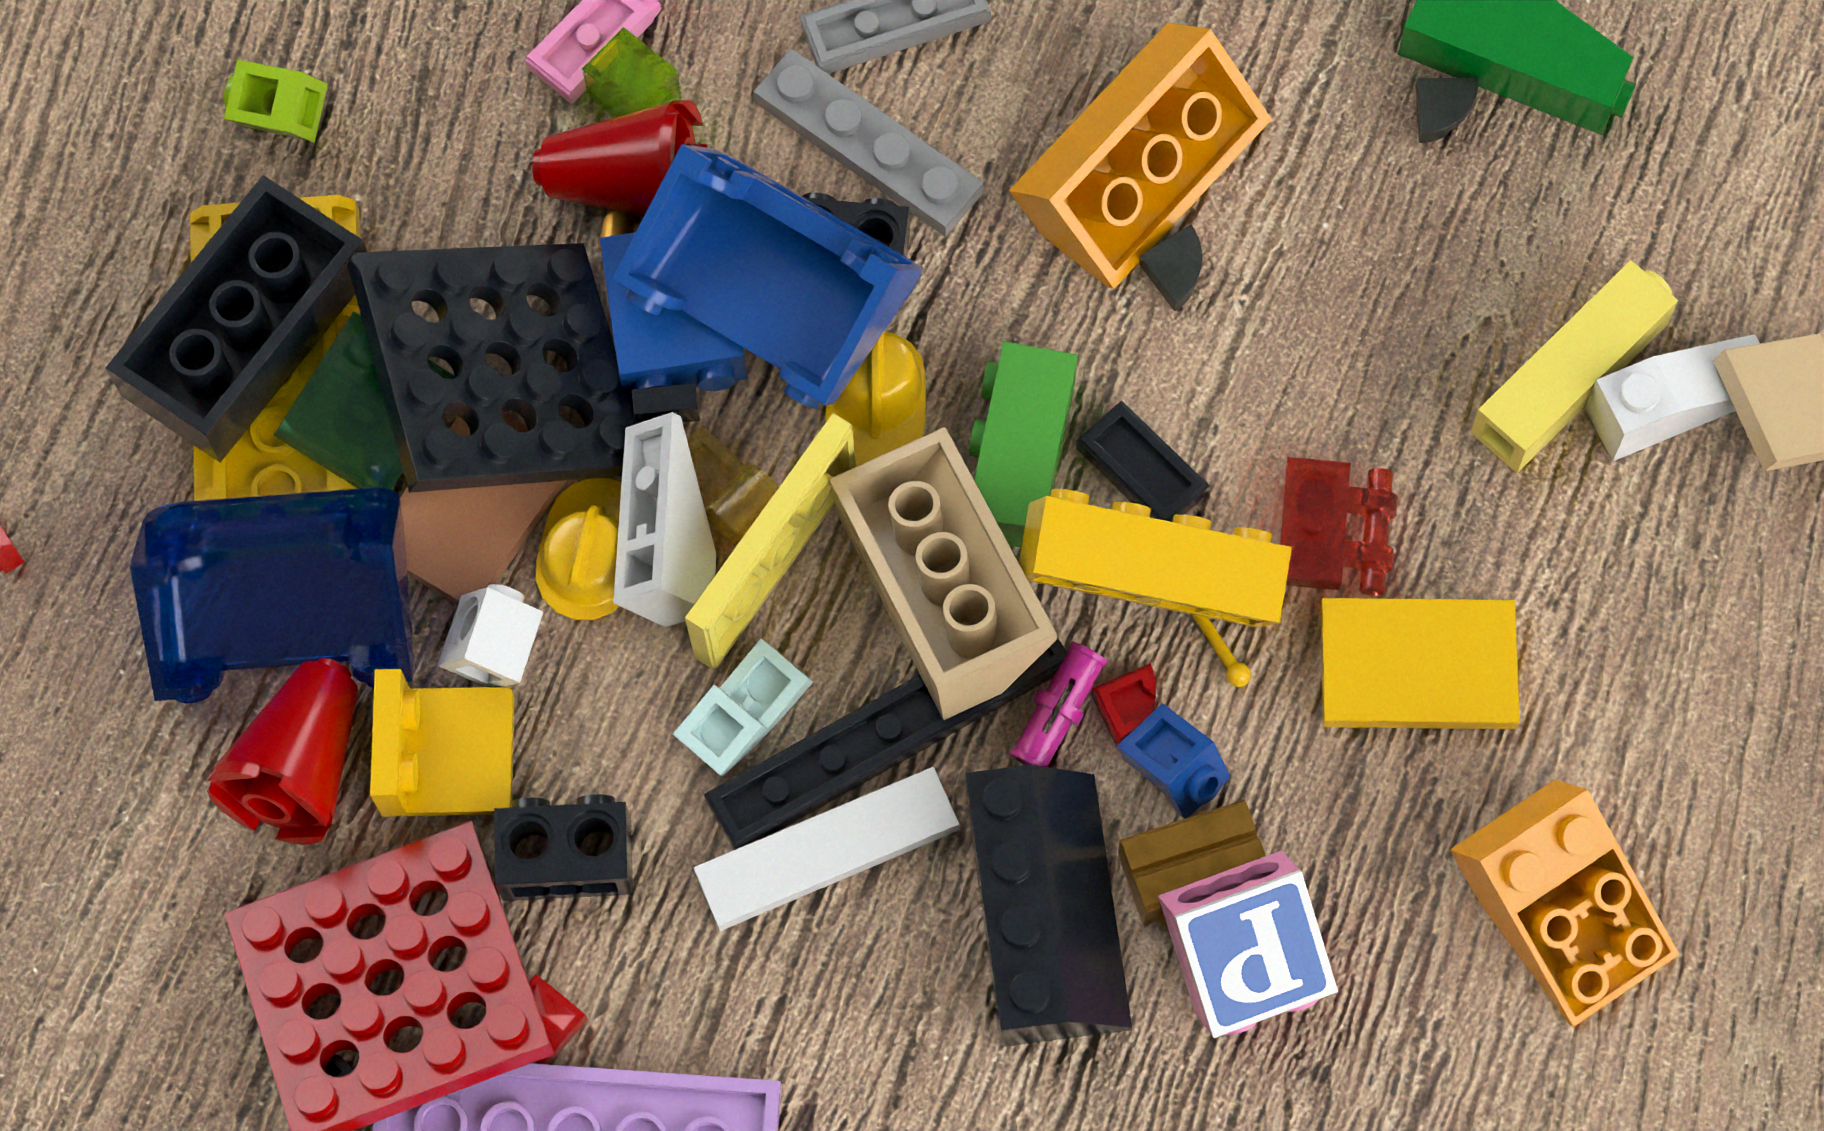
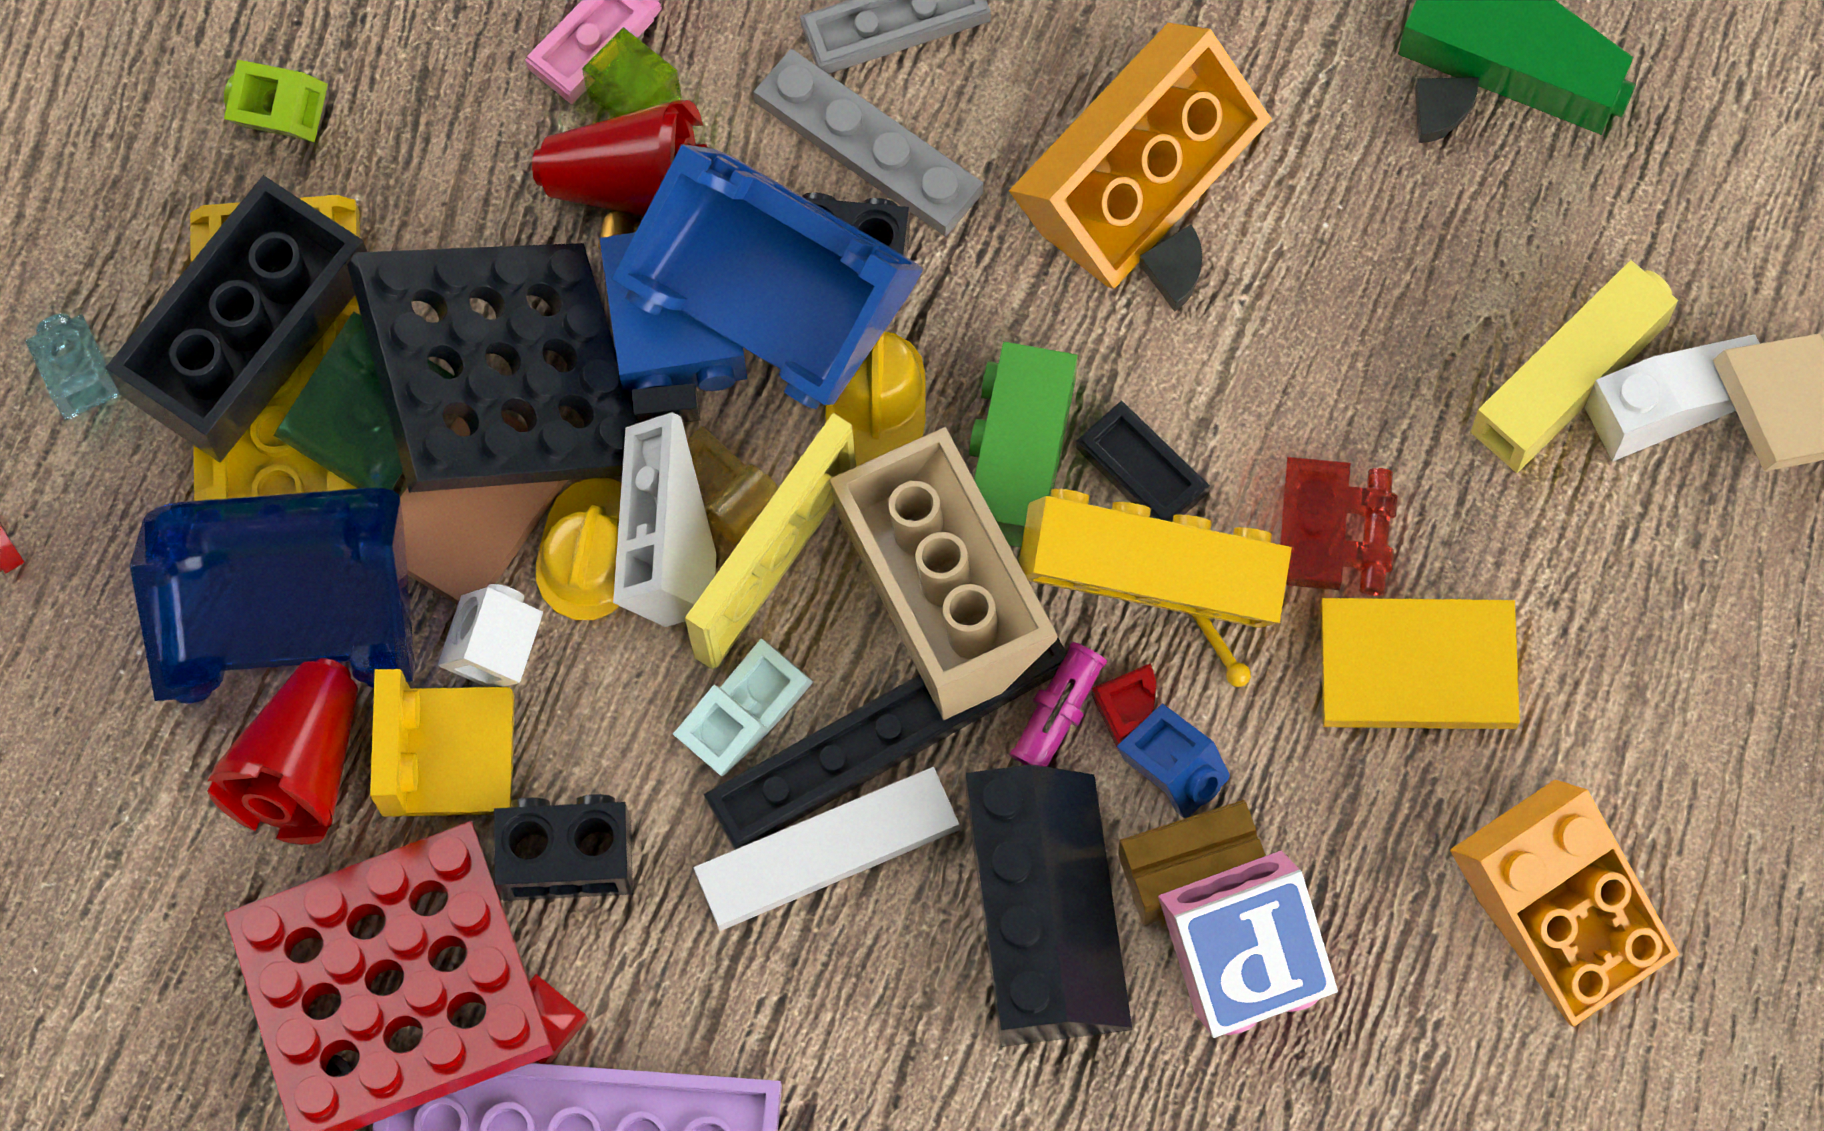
(81, 379): none -> clear light blue brick

